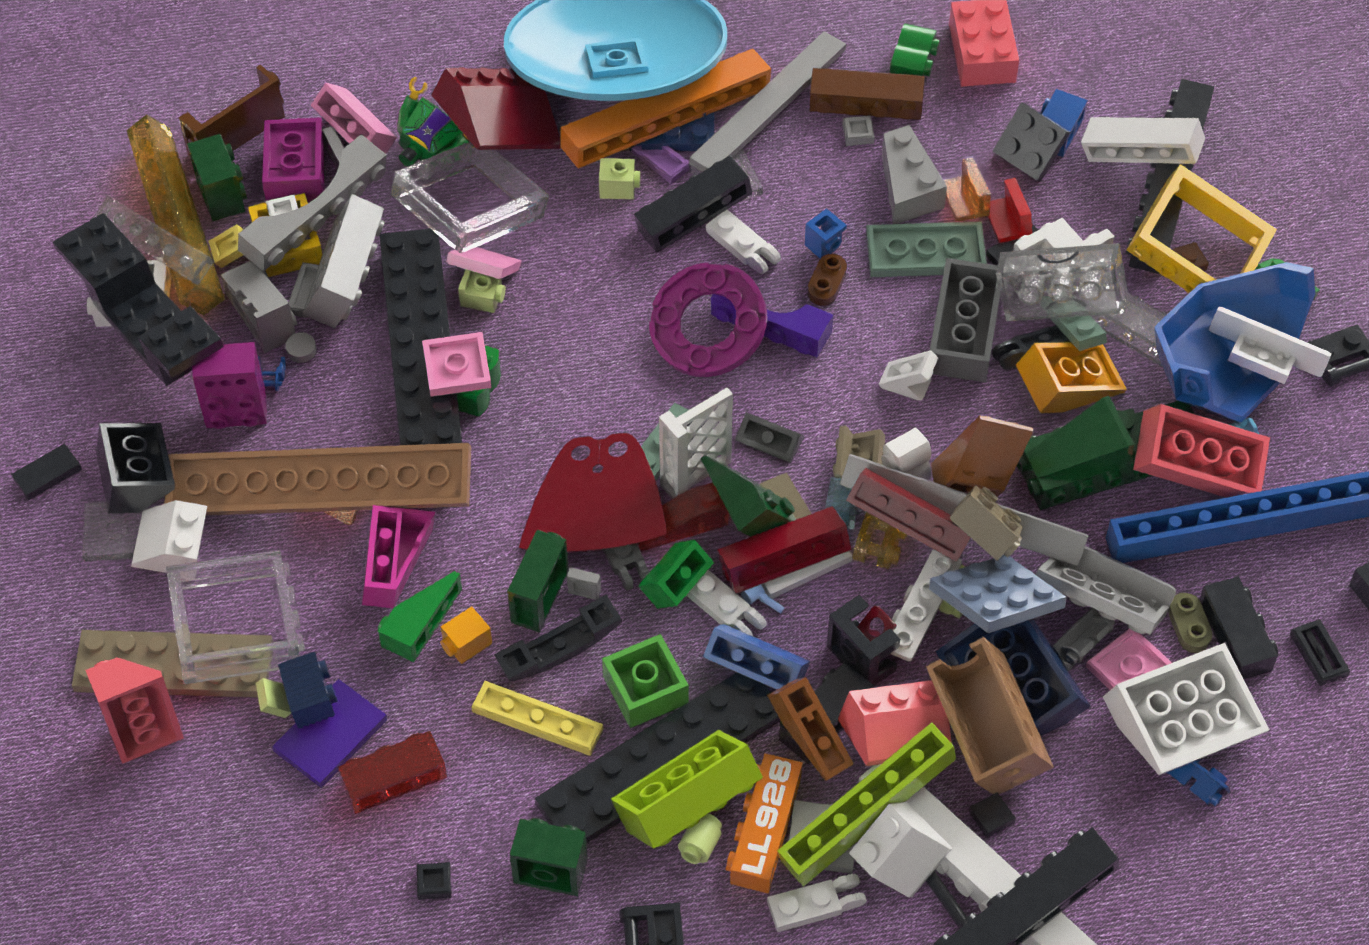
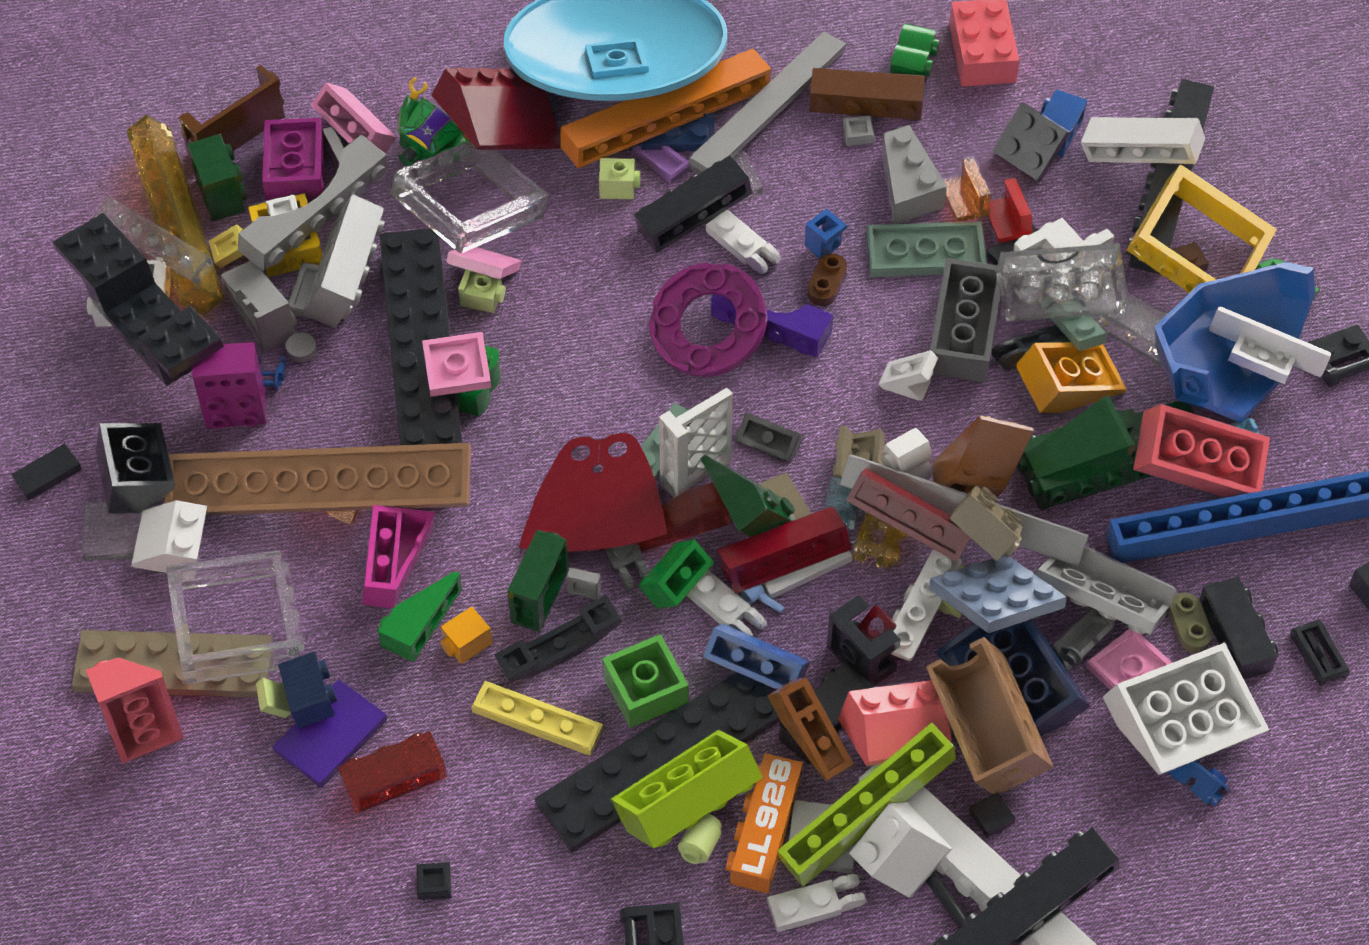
(549, 856): dark green brick -> none

